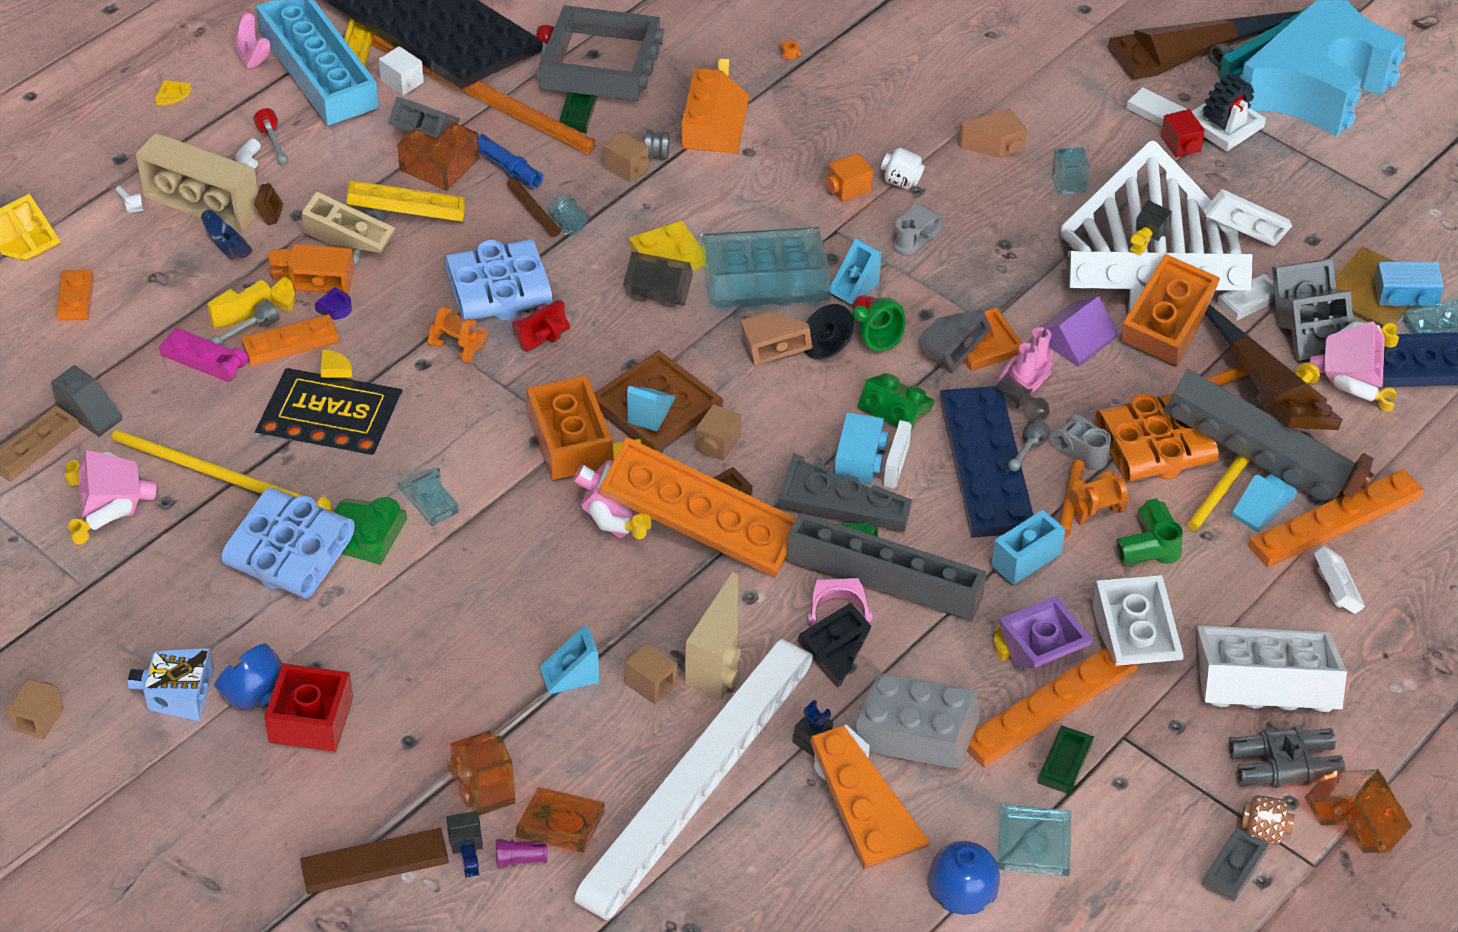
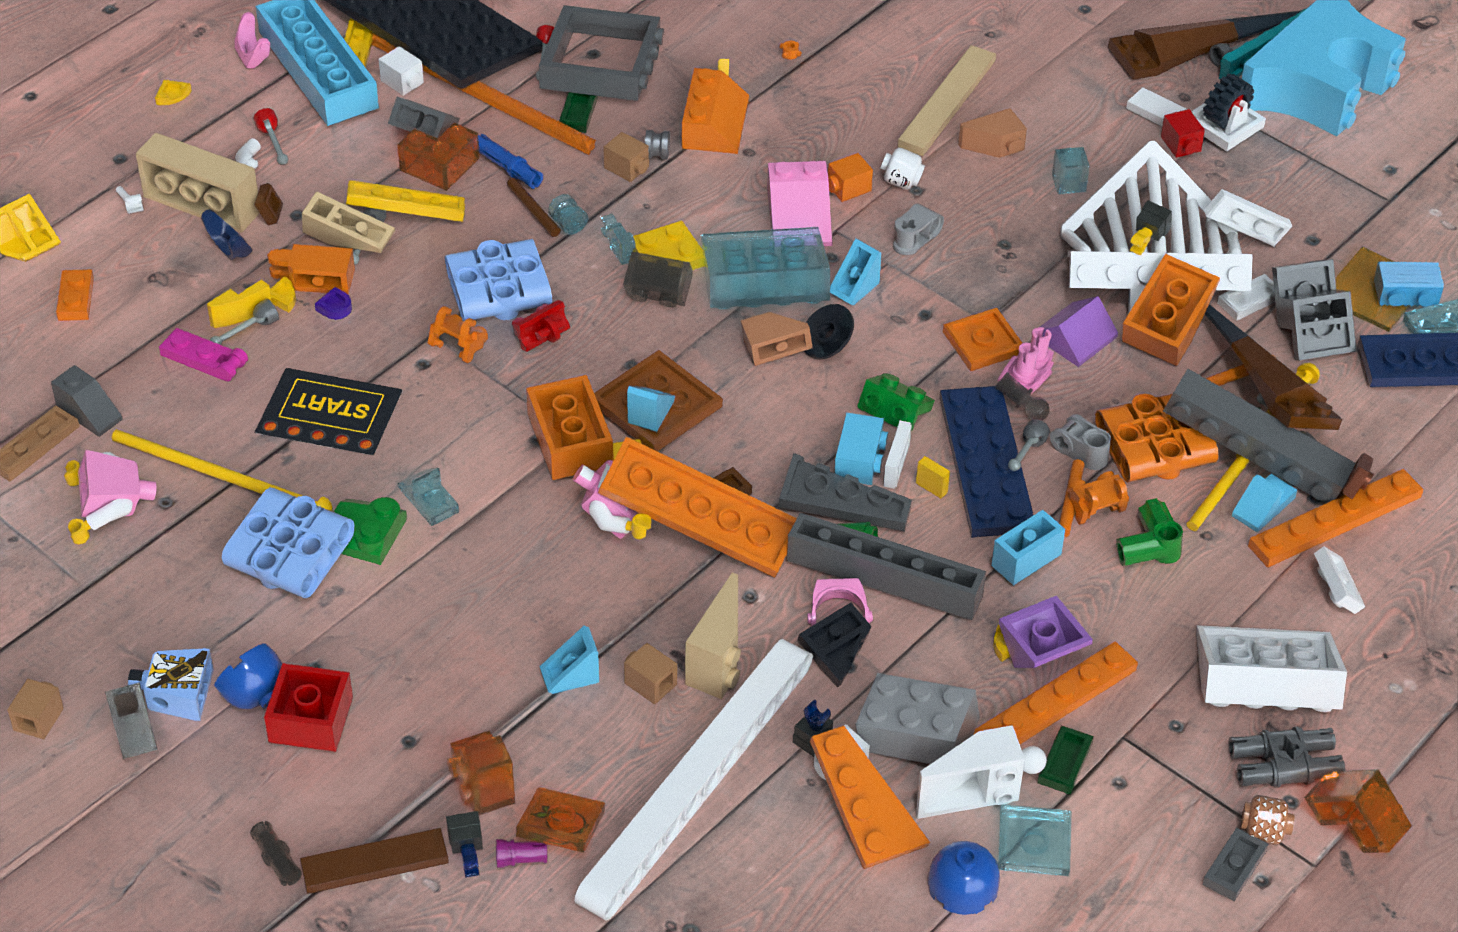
(131, 720): none -> clear smoke slope
(275, 853): none -> clear smoke pin
(290, 339): orange plate -> none
(335, 365): yellow tile -> none
(620, 240): none -> clear light blue plate
(718, 432): medium nougat brick -> none
(800, 197): none -> bright pink slope
(879, 321): green piece -> none
(932, 477): none -> yellow tile
(946, 100): none -> tan tile
(954, 337): flat silver slope -> none
(977, 773): none -> white slope
(1136, 620): white slope -> none
(1356, 360): bright pink torso -> none

